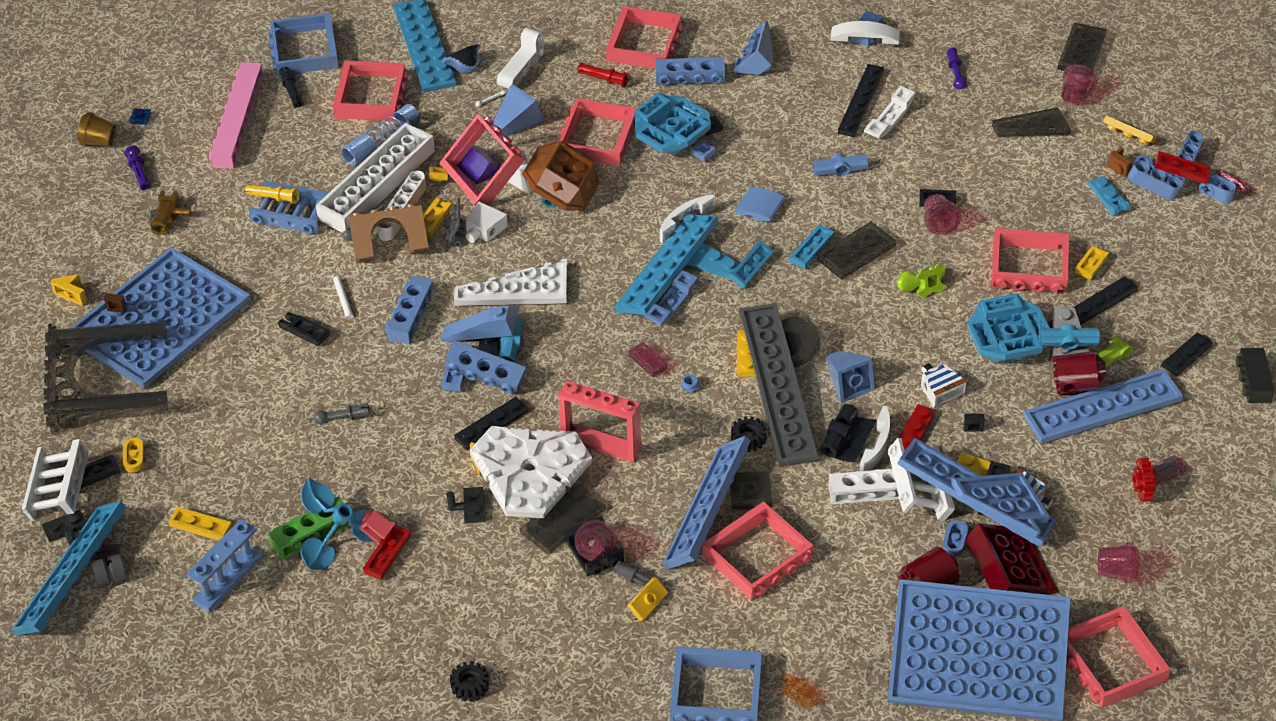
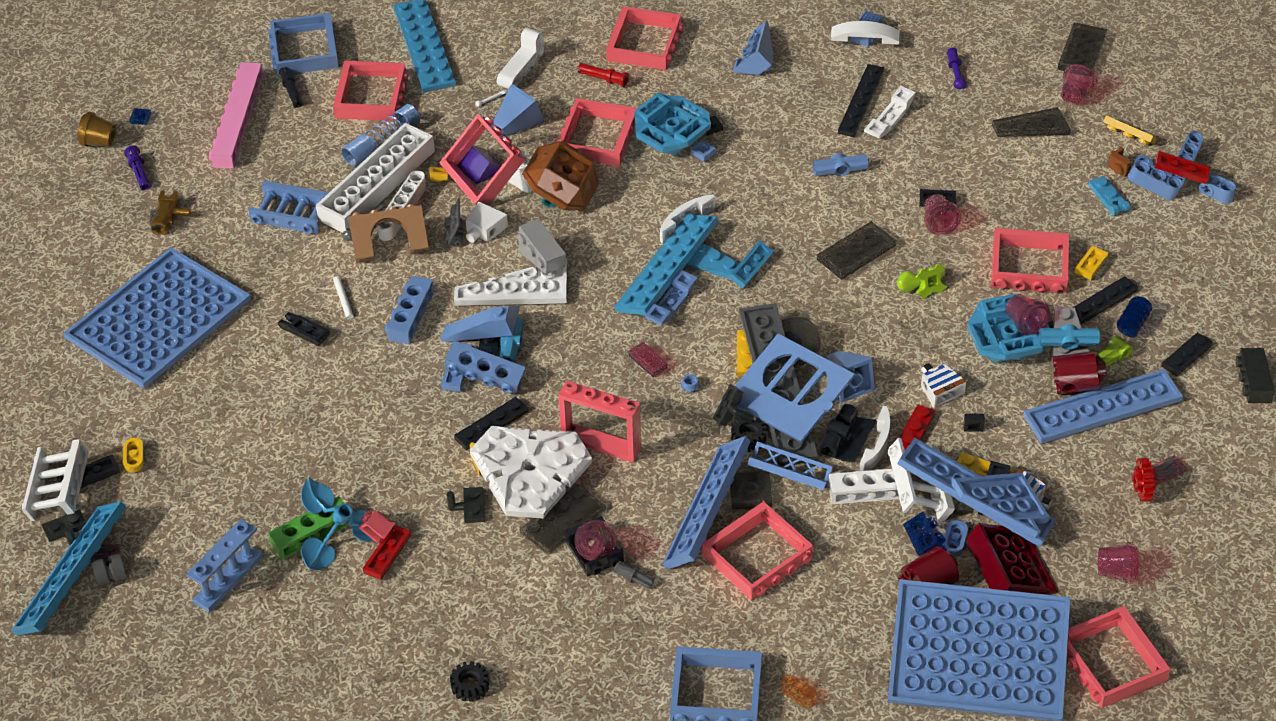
(68, 346): clear smoke arch -> none
(70, 289): yellow slope -> none
(115, 303): reddish brown tile -> none
(199, 523): yellow plate -> none
(280, 193): yellow pin -> none
(322, 417): dark grey pin -> none
(435, 215): yellow plate -> none
(465, 59): hat -> none
(540, 247): none -> light grey wedge
(647, 599): yellow plate -> none
(690, 71): medium blue brick -> none
(728, 408): none -> pearl dark grey plate
(760, 204): medium blue slope -> none
(779, 412): none -> medium blue door
(789, 473): none -> medium blue fence
(811, 246): dark azure plate -> none
(924, 533): none -> clear blue brick
(1027, 314): none -> clear pink piece
(1134, 316): none -> clear blue piece
(1240, 186): clear pink tile -> none

